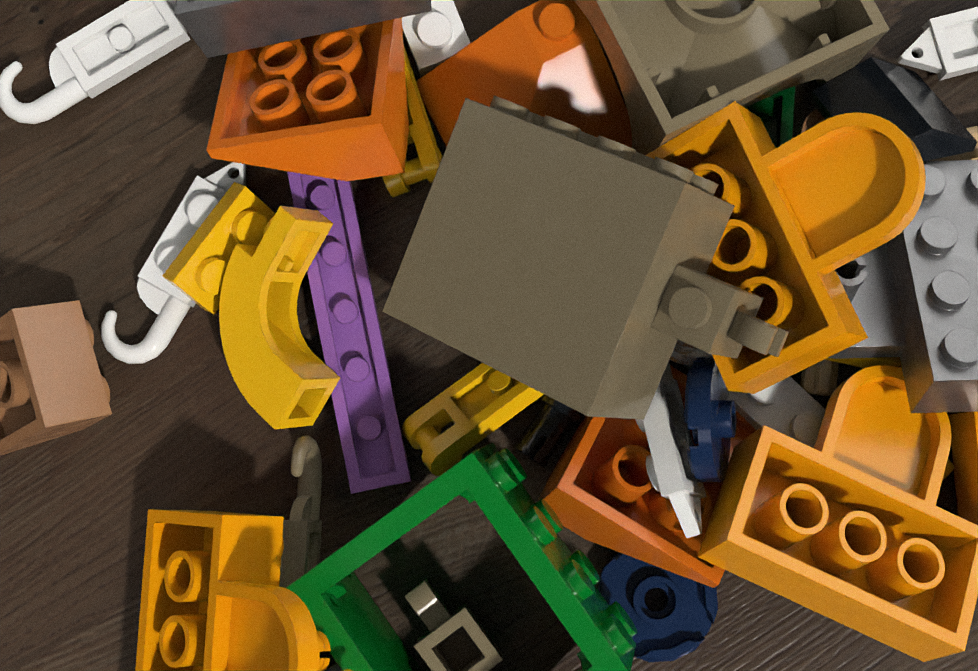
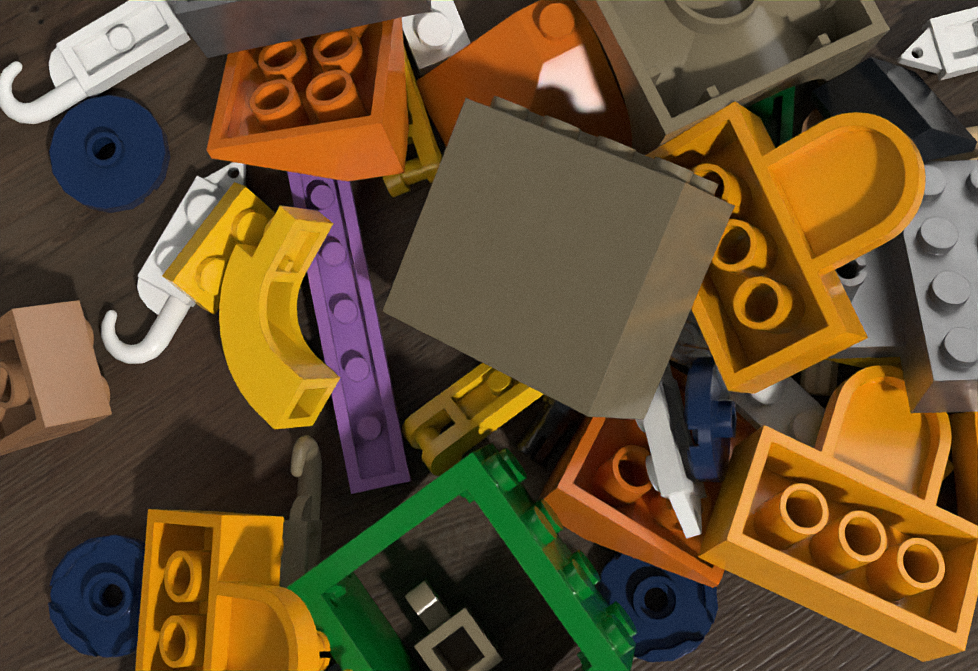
(80, 601): none -> dark blue plate
(132, 171): none -> dark blue plate
(715, 316): dark tan brick -> none

